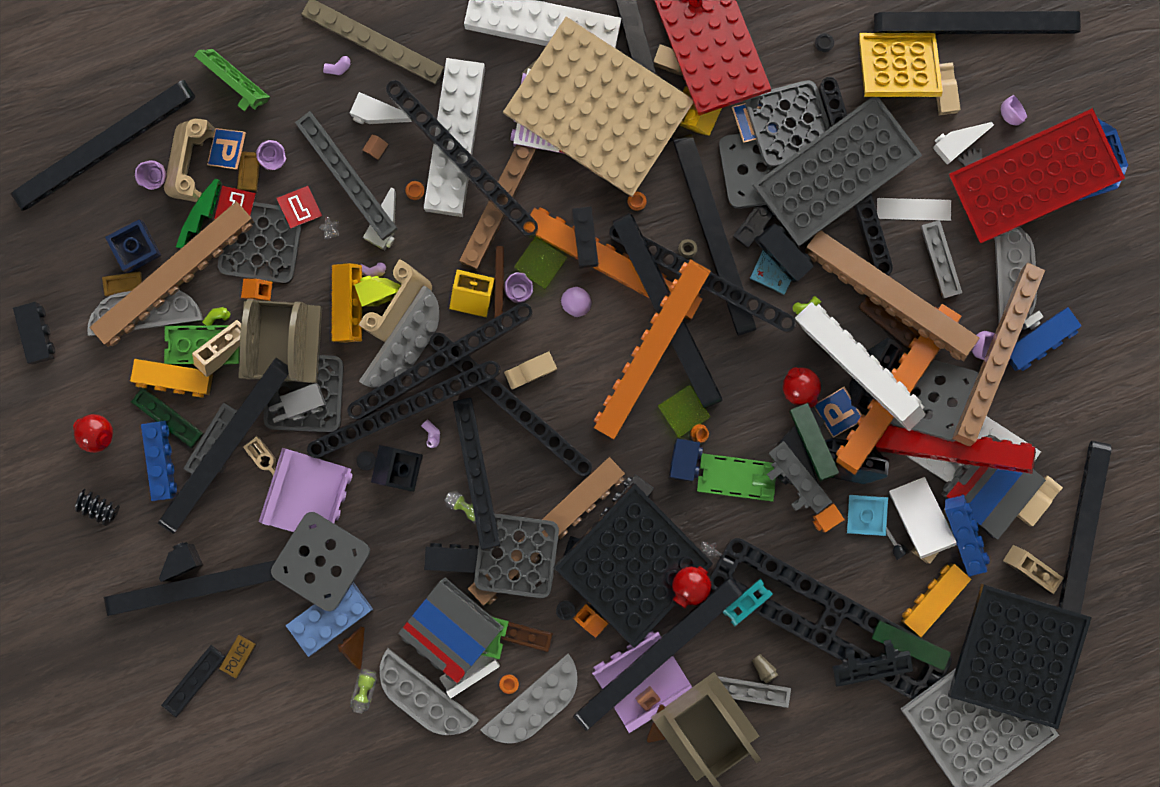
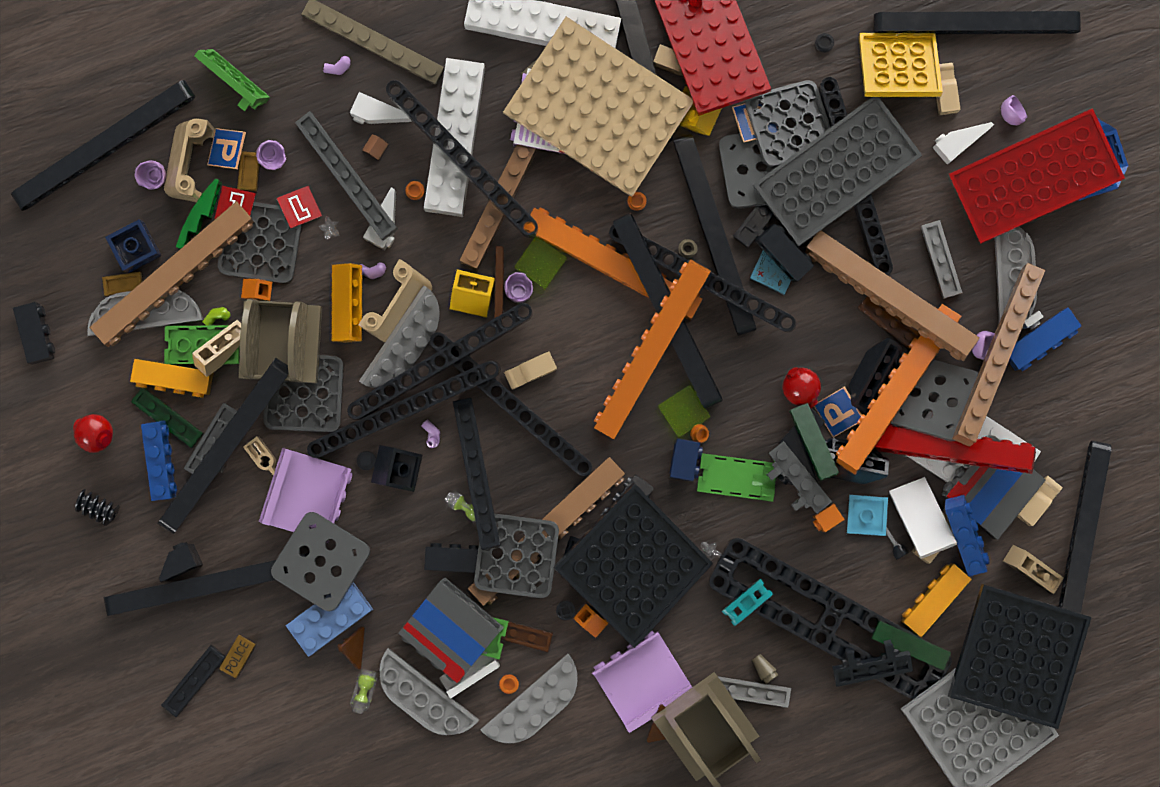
(299, 403): light grey hinge -> none
(376, 290): neon yellow slope -> none
(576, 301): lavender hair -> none
(585, 237): black brick -> none
(647, 698): nougat slope -> none
(658, 654): black beam -> none
(691, 586): red brick -> none
(797, 307): lime arm -> none
(860, 366): white brick -> none
(914, 209): white sticker -> none
(970, 158): dark grey piece -> none

